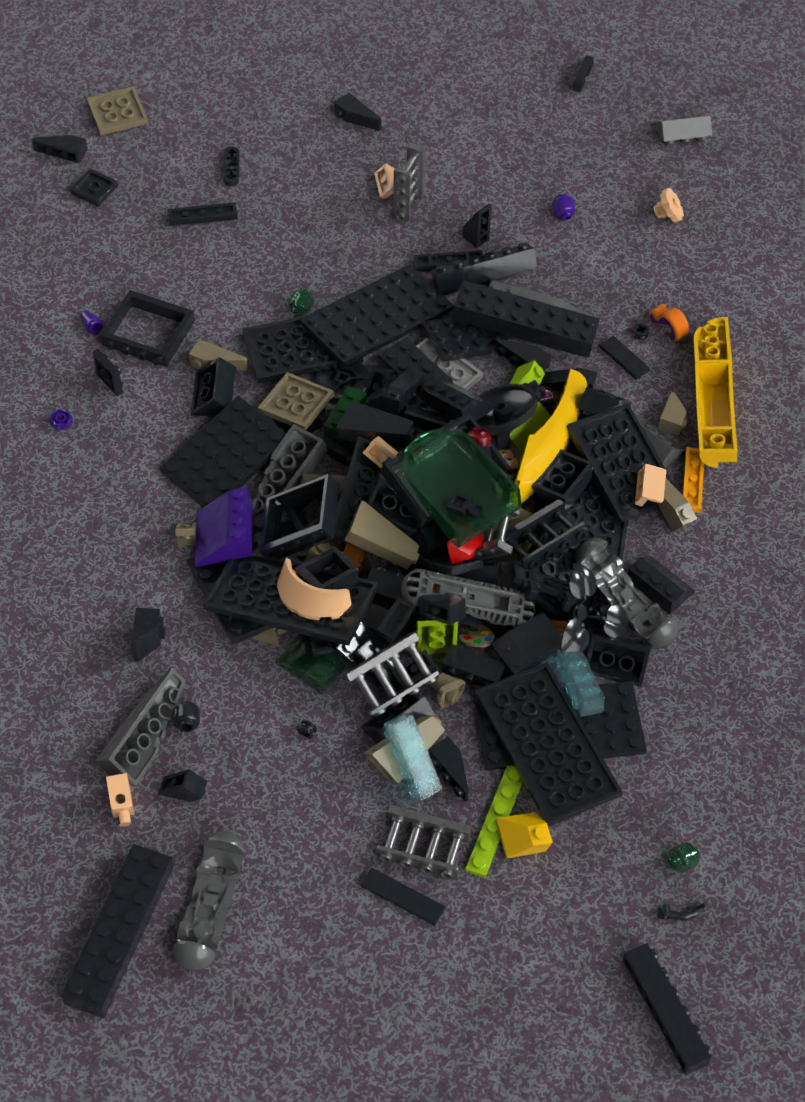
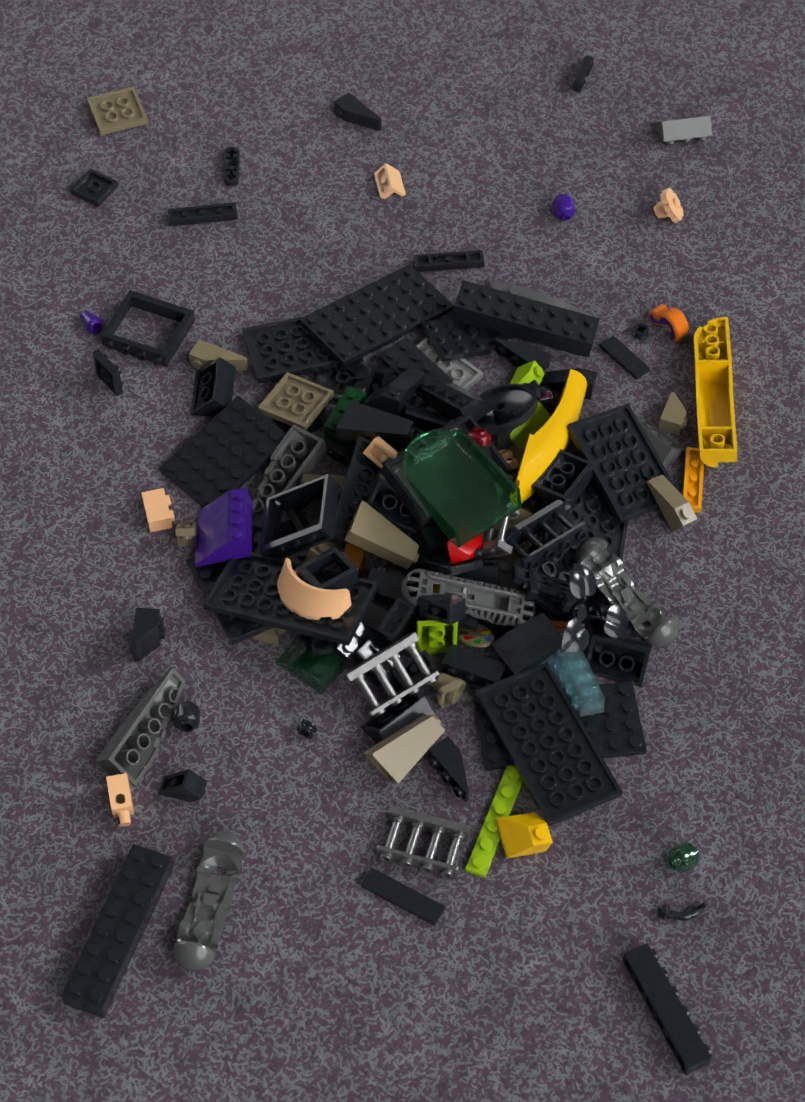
(61, 419): dark purple plate -> none
(64, 147): black slope -> none
(157, 510): none -> light nougat brick
(301, 302): clear green head -> none
(408, 182): flat silver fence -> none
(412, 756): clear light blue brick -> none
(462, 504): black plate -> none
(478, 227): black slope -> none
(484, 268): black brick -> none
(598, 401): black slope -> none
(650, 484): light nougat panel -> none
(659, 584): black slope -> none

